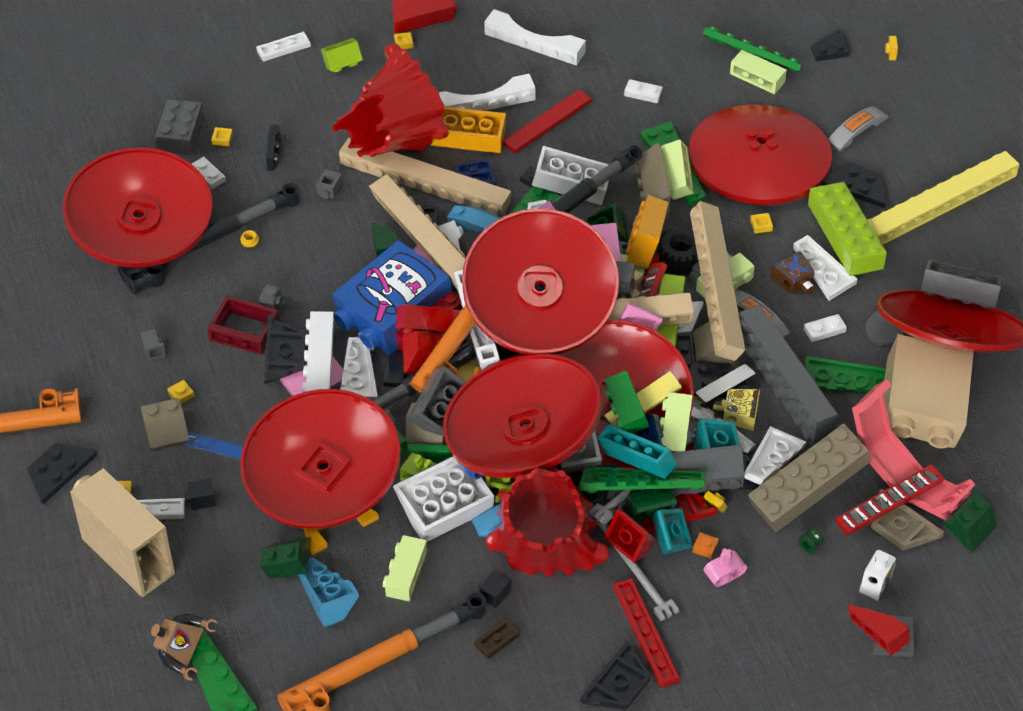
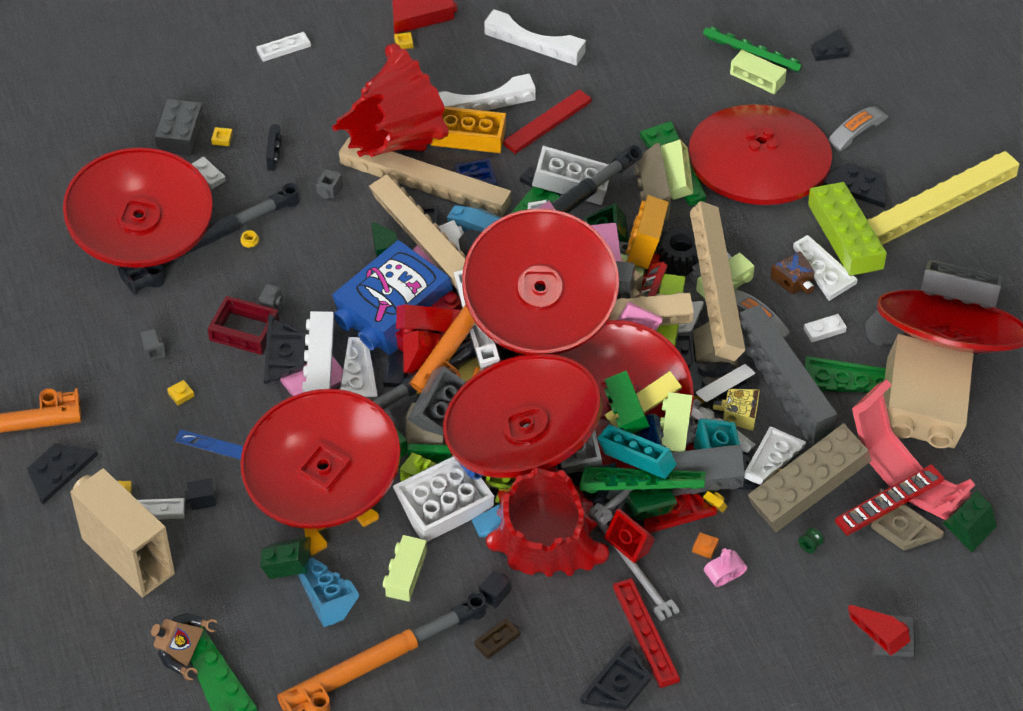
(165, 424): dark tan slope -> none
(341, 55): lime brick -> none
(643, 91): white plate -> none
(671, 530): teal slope -> none
(761, 223): yellow plate -> none
(882, 568): white torso -> none
(891, 47): yellow plate -> none

